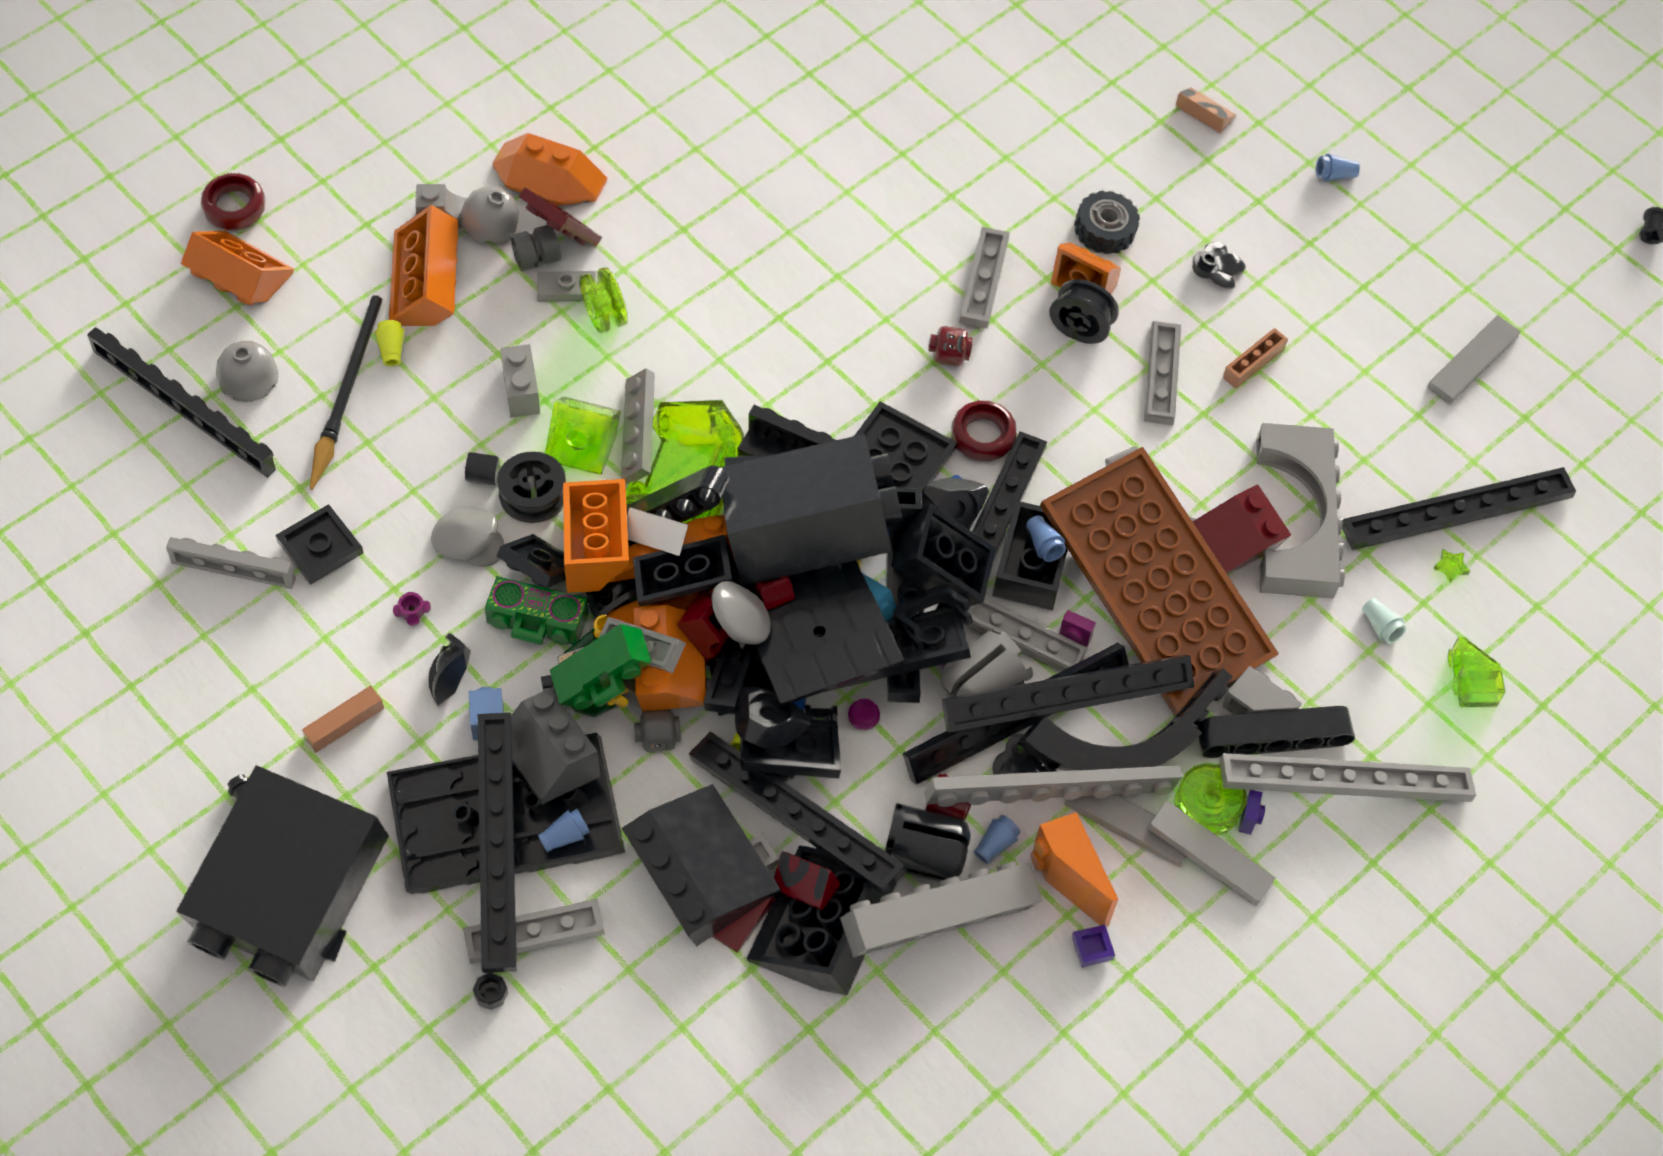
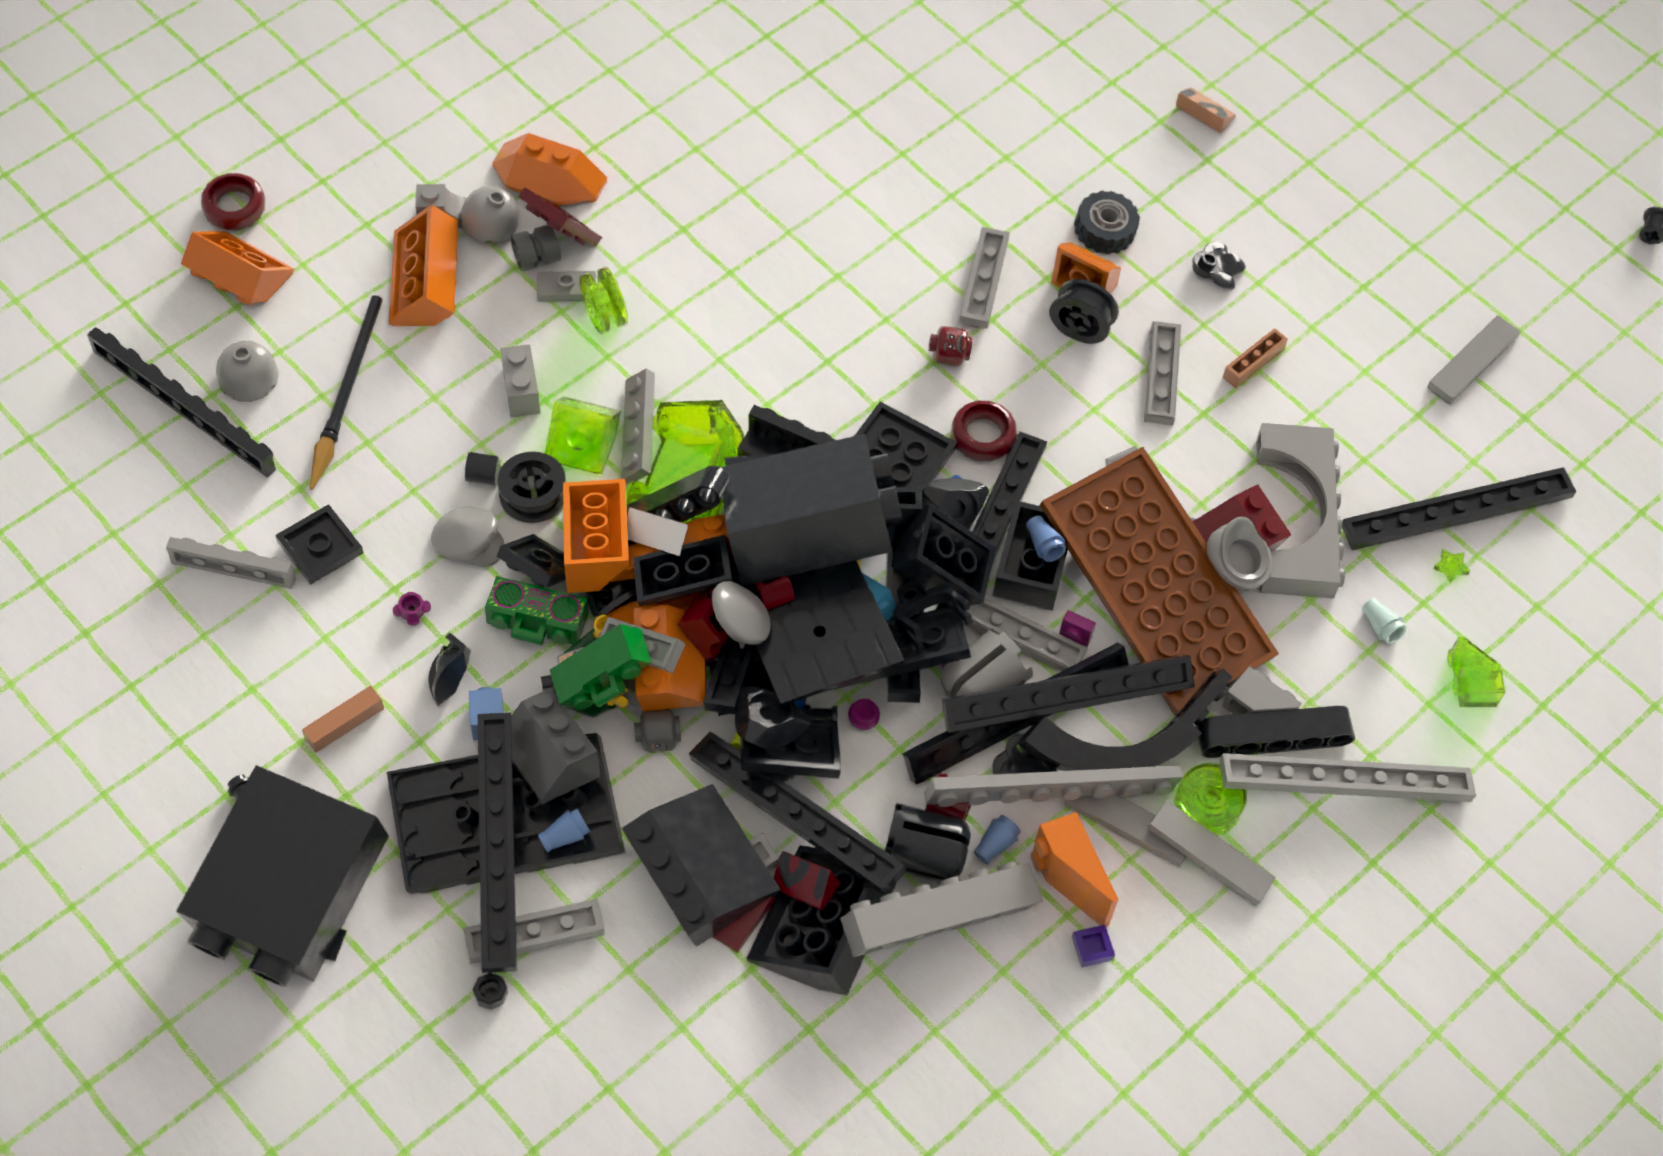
(390, 341): neon yellow cone -> none
(1240, 554): none -> light grey piece
(1252, 813): dark purple plate -> none
(1335, 167): medium blue cone -> none

